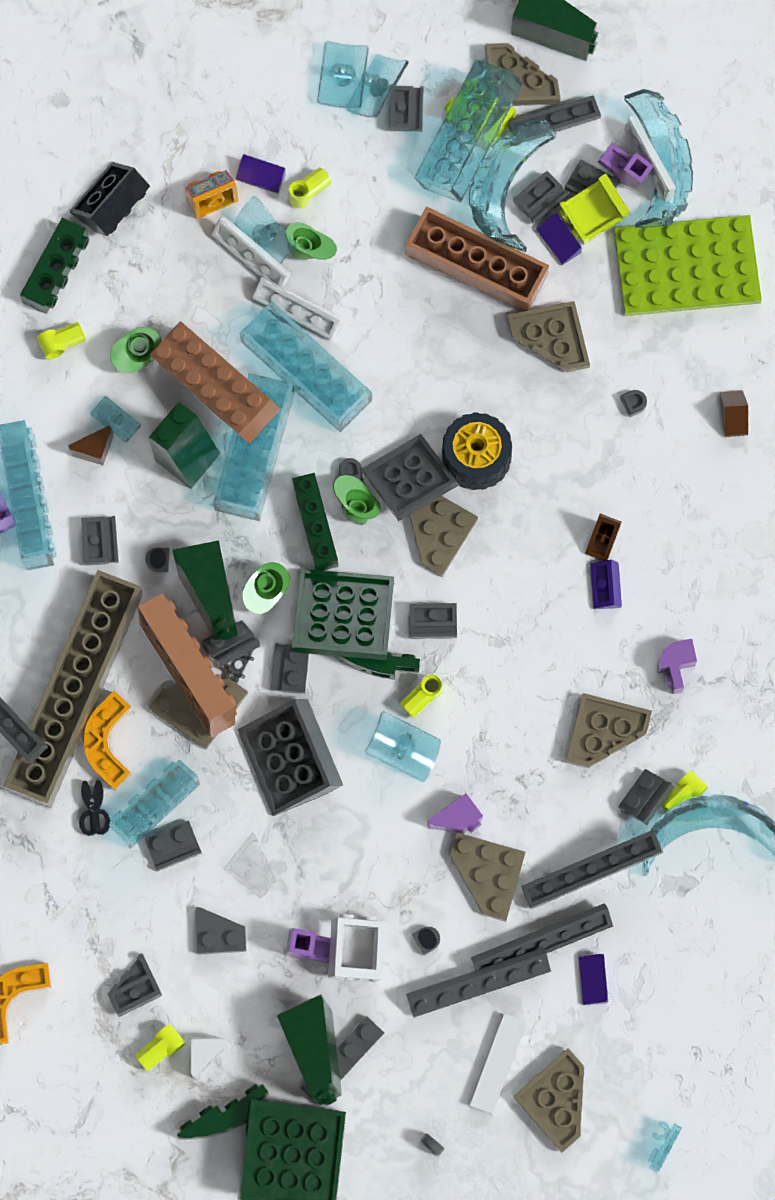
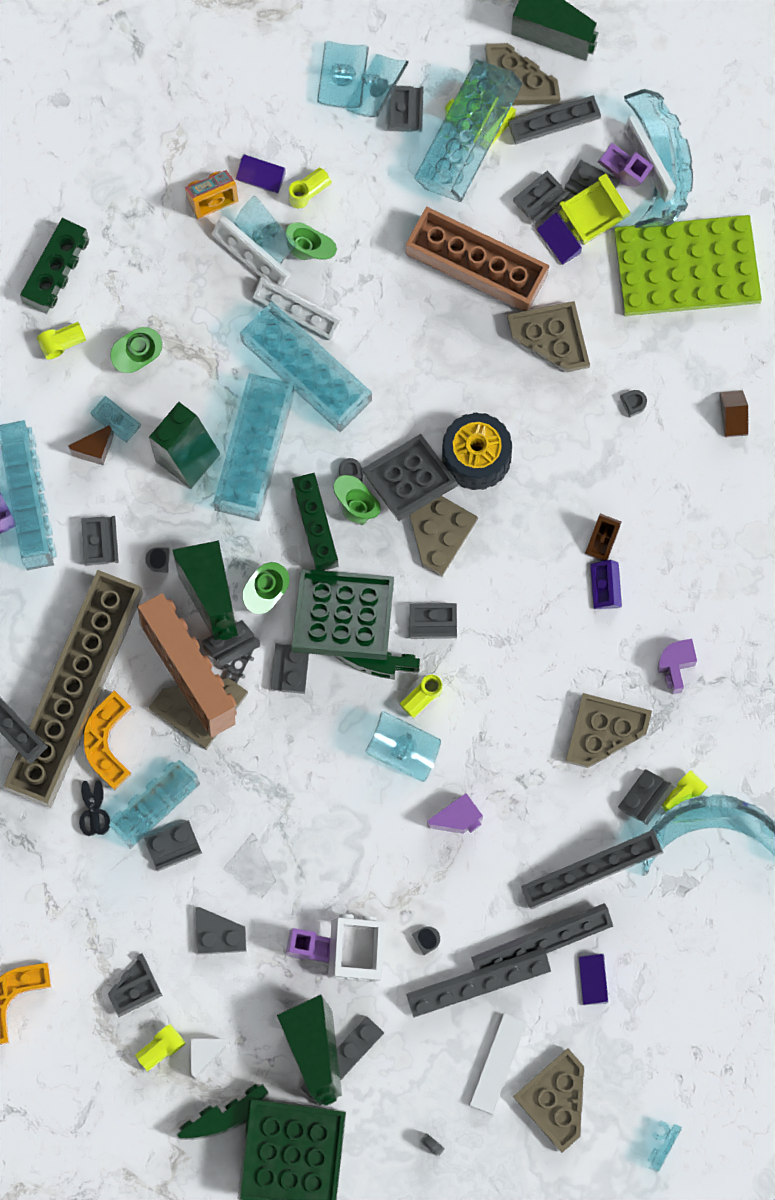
(110, 198): black slope -> none
(215, 382): nougat brick -> none
(290, 756): dark grey slope -> none
(488, 872): dark tan plate -> none
(495, 175): clear light blue windscreen -> none

